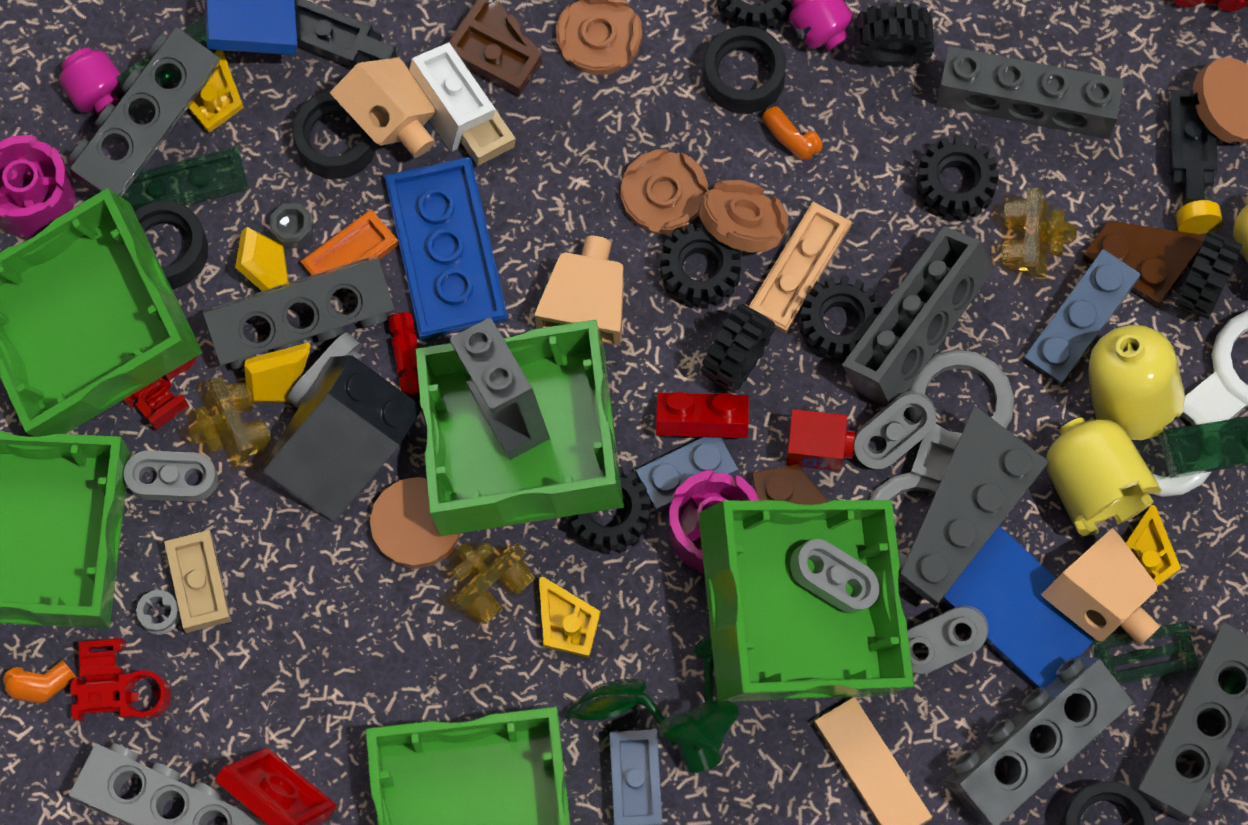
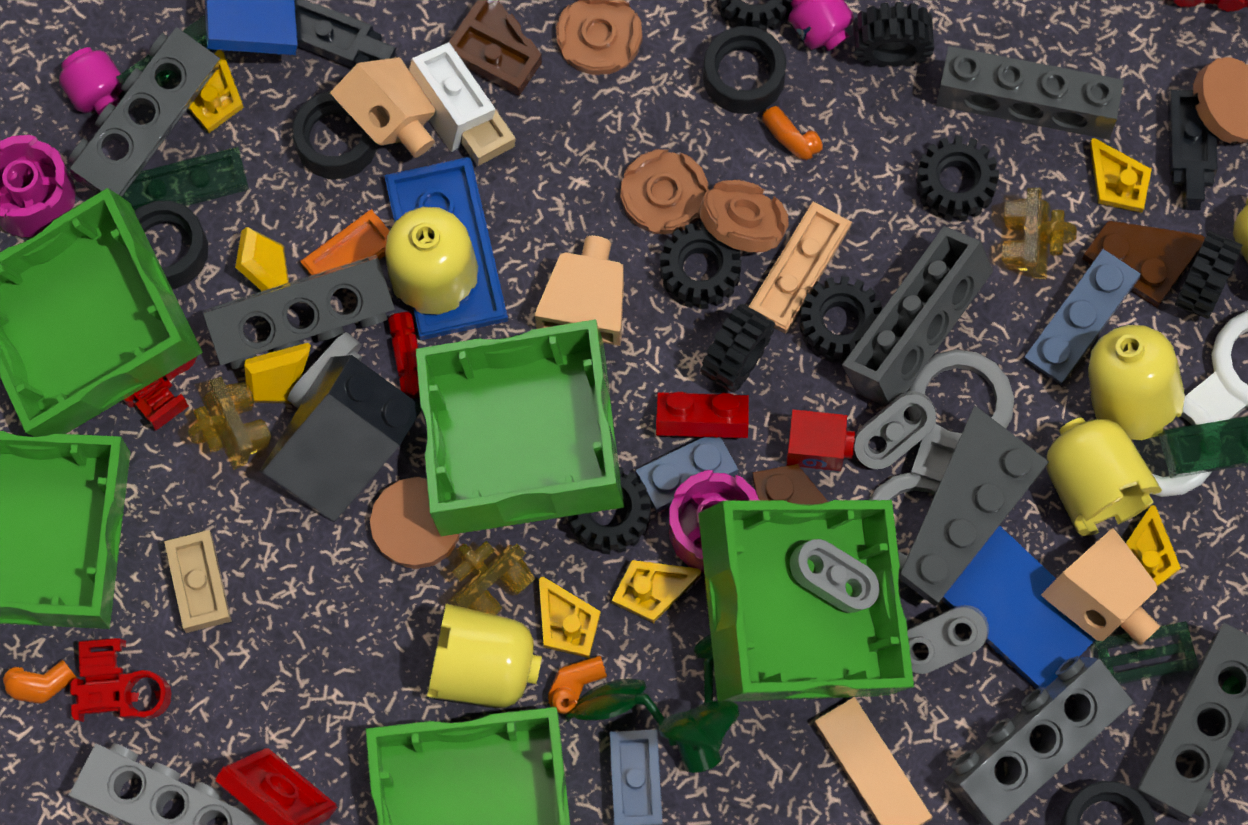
(148, 622): light grey bush -> none
(172, 475): light grey plate -> none
(291, 225): dark grey tile -> none
(430, 260): none -> light yellow cylinder
(482, 659): none -> light yellow cylinder
(500, 388): dark grey panel -> none
(571, 680): none -> orange arm
(653, 587): none -> yellow piece
(1119, 178): none -> yellow piece
(1199, 217): yellow tile -> none

